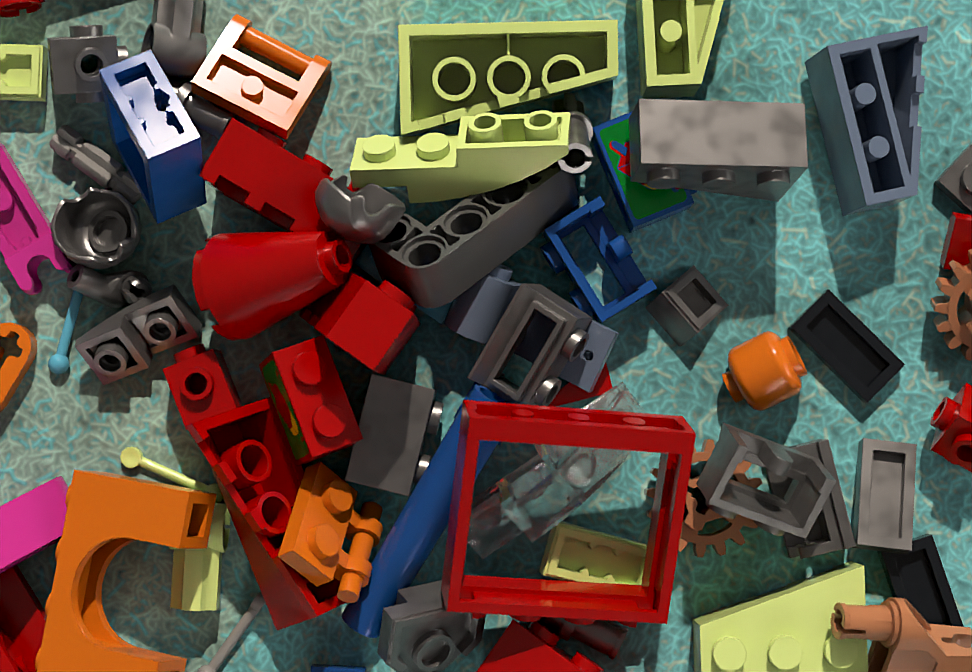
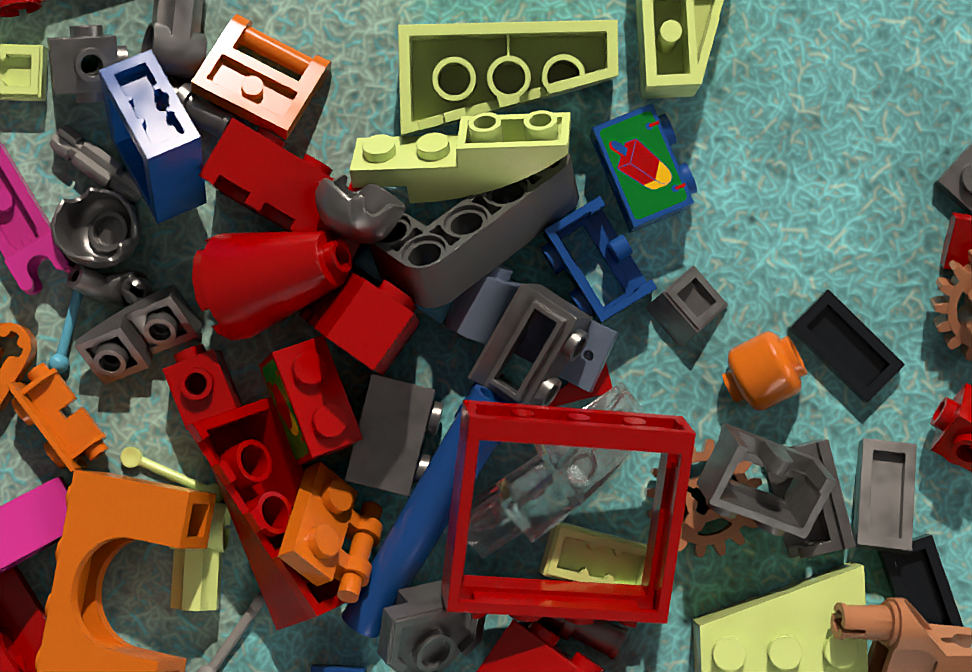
(42, 405): none -> orange hinge
(580, 134): flat silver axle -> none
(718, 146): flat silver wedge -> none
(869, 116): sand blue wedge -> none

